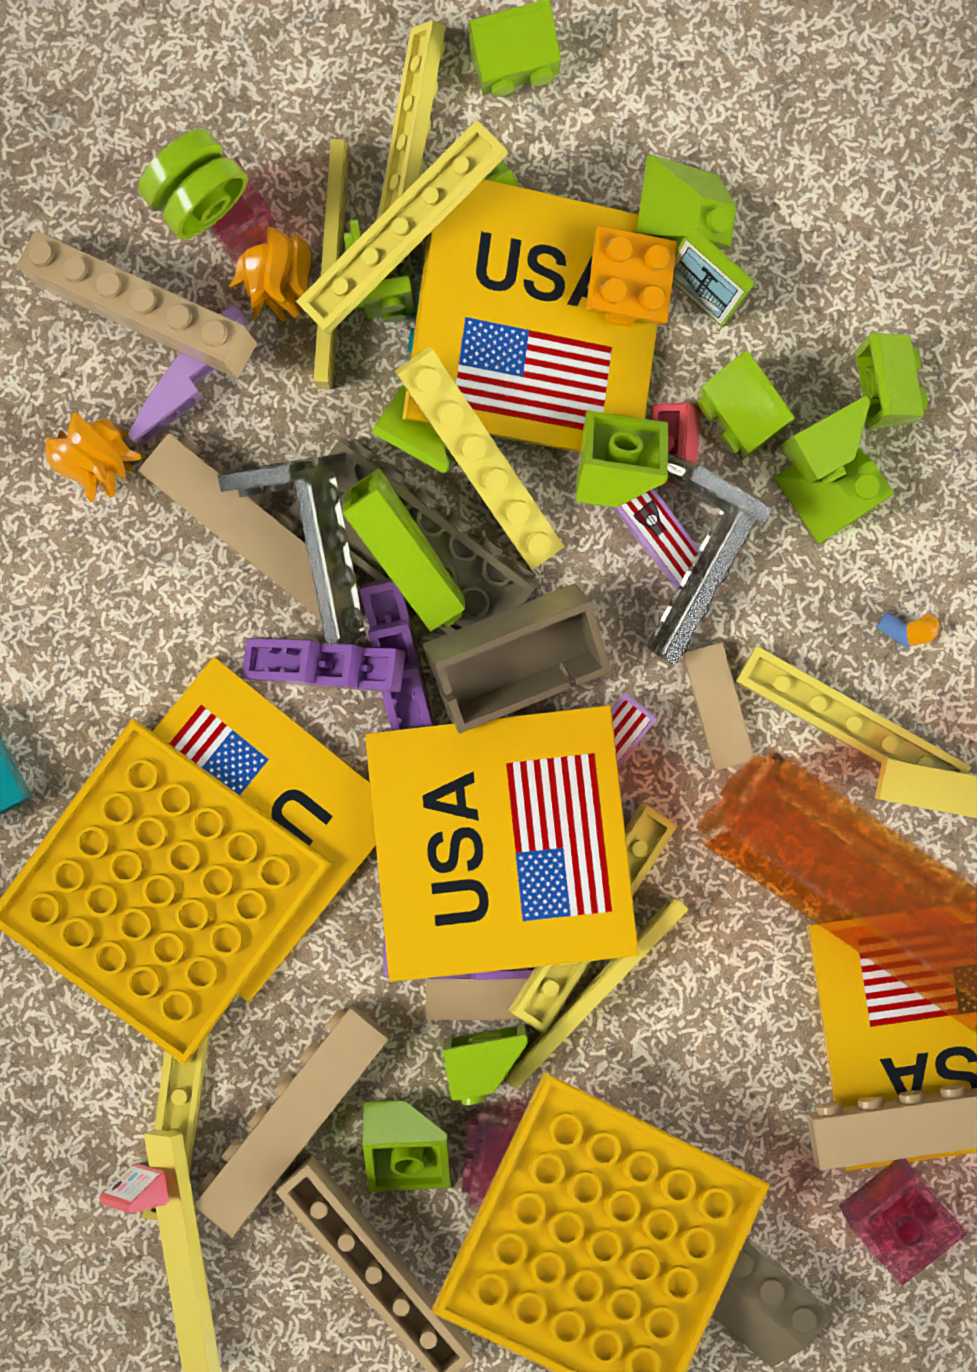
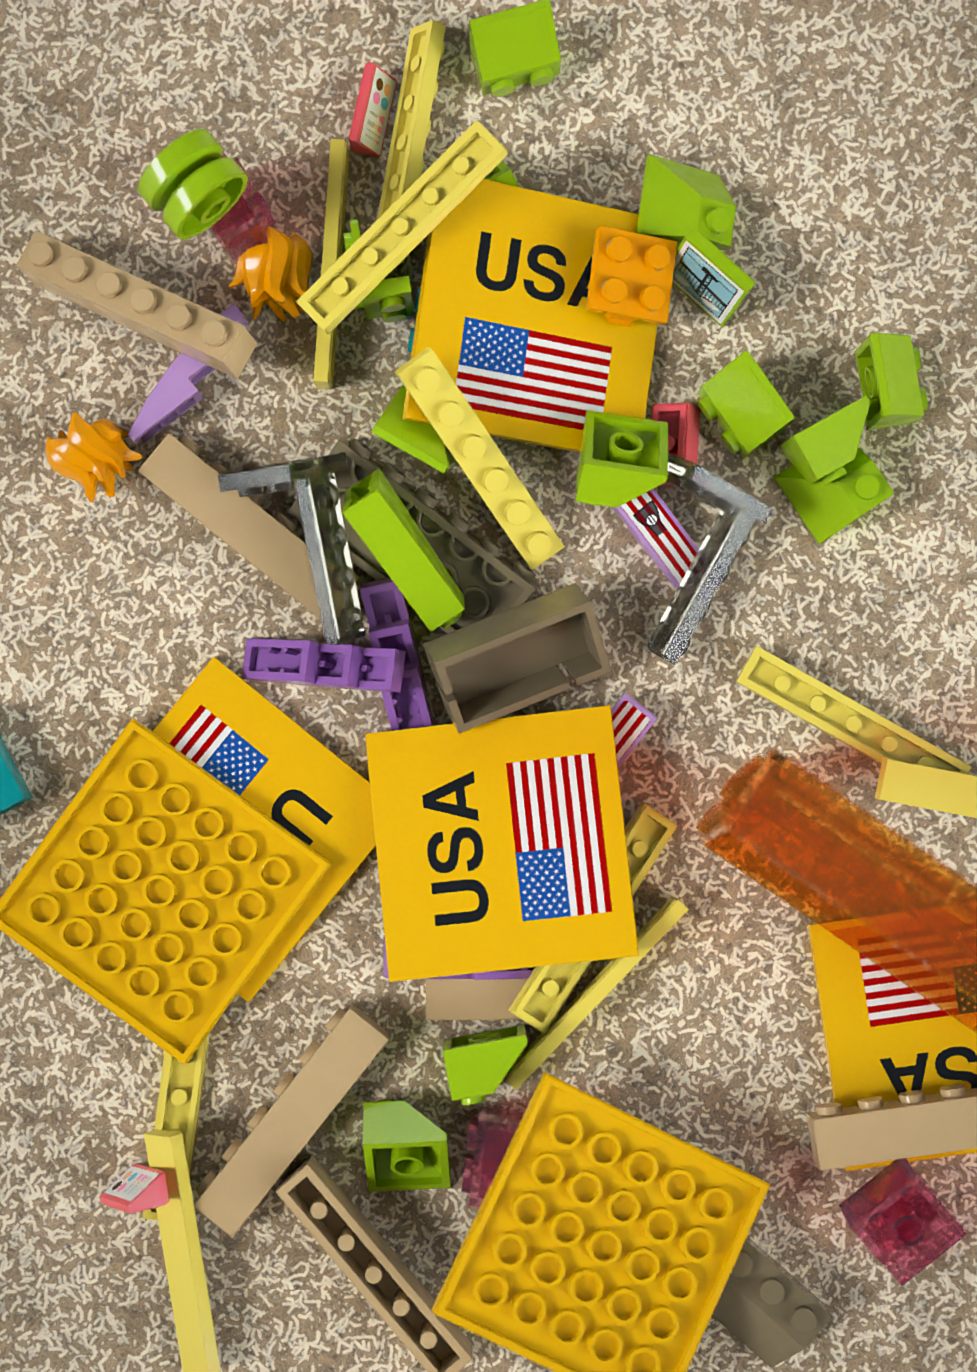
(372, 111): none -> slope
(718, 706): tan tile -> none
(910, 633): arm -> none

